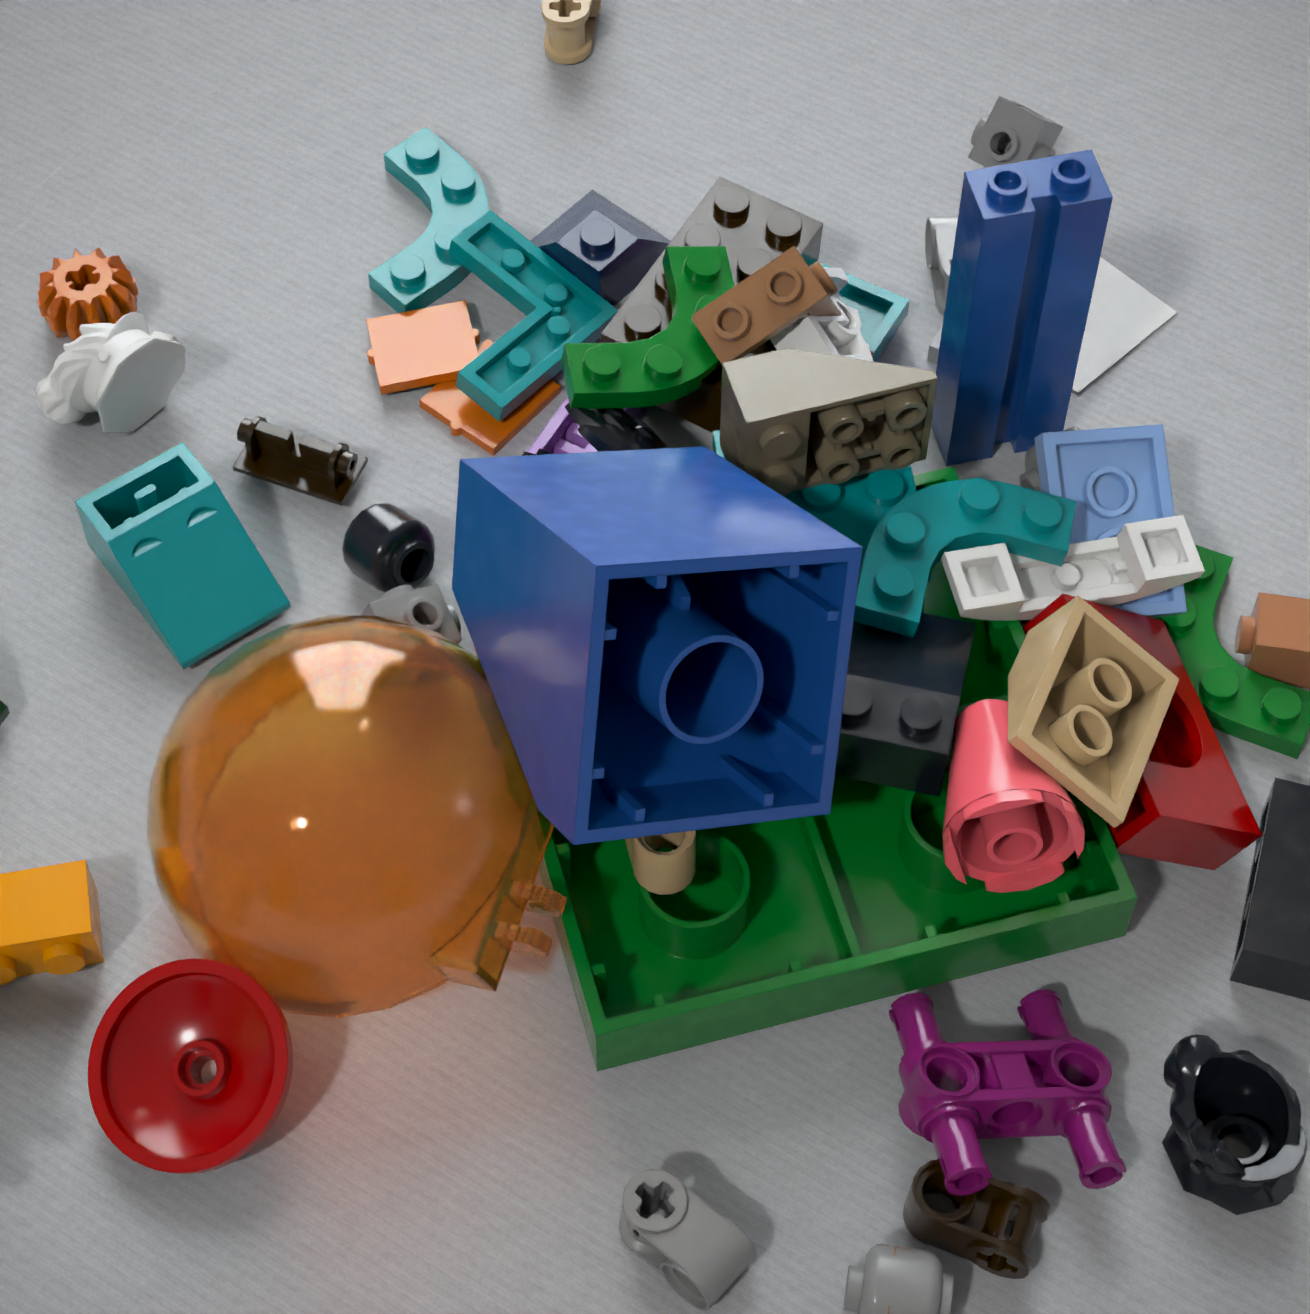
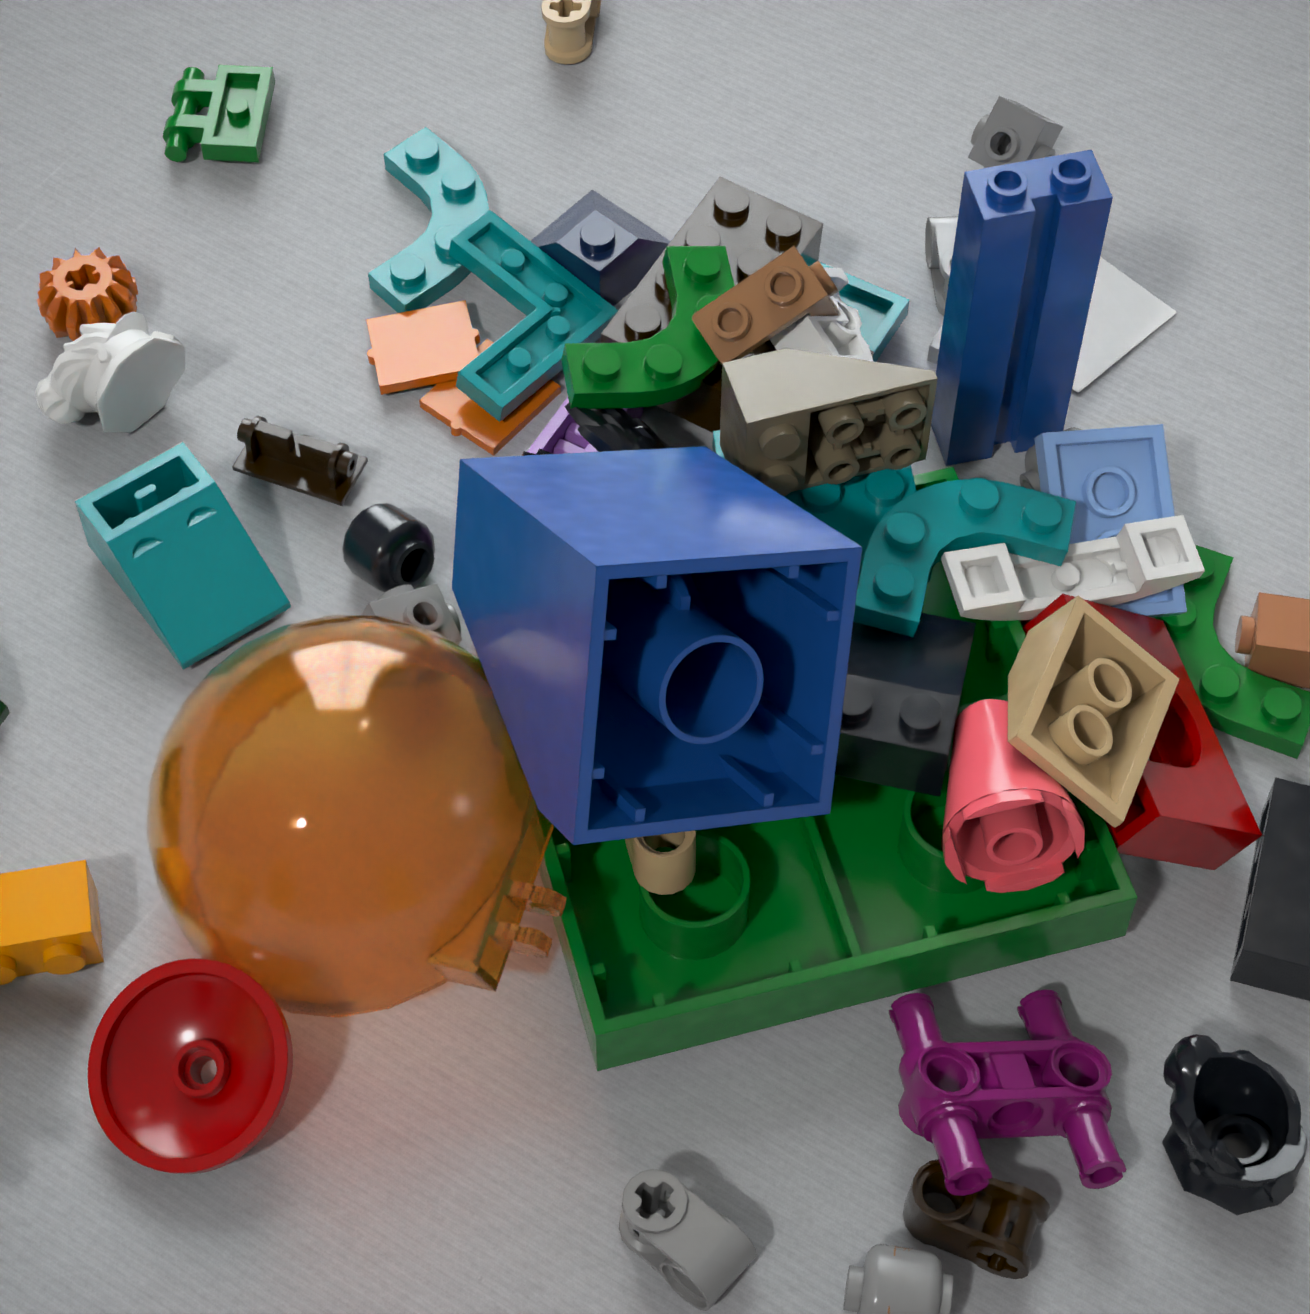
(235, 118): none -> green plate

